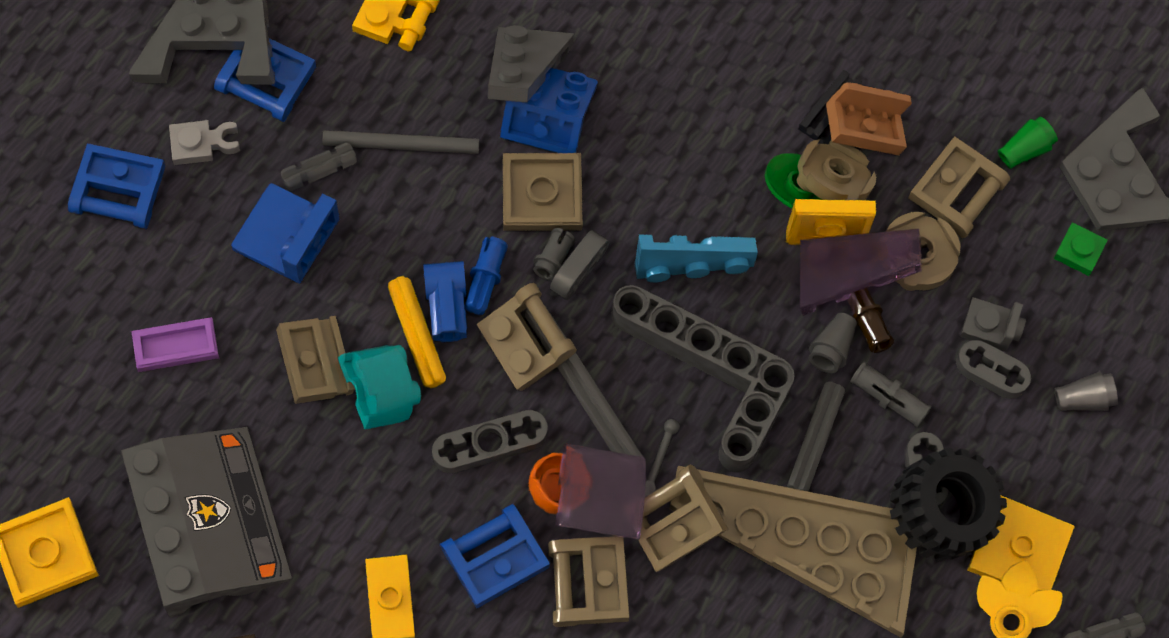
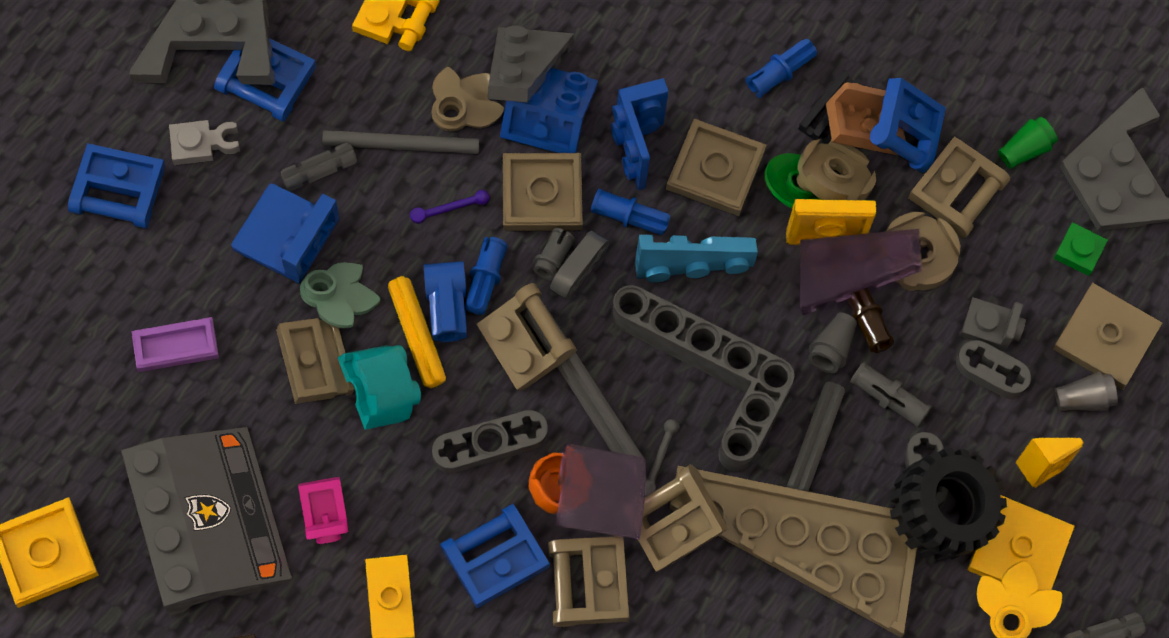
(323, 510): none -> dark pink bracket
(341, 296): none -> sand green plate
(419, 215): none -> dark purple hinge
(466, 97): none -> dark tan plate
(630, 212): none -> blue axle
(638, 113): none -> blue bracket
(716, 167): none -> dark tan plate
(781, 67): none -> blue axle
(914, 113): none -> blue plate
(1047, 458): none -> yellow slope
(1107, 335): none -> dark tan plate

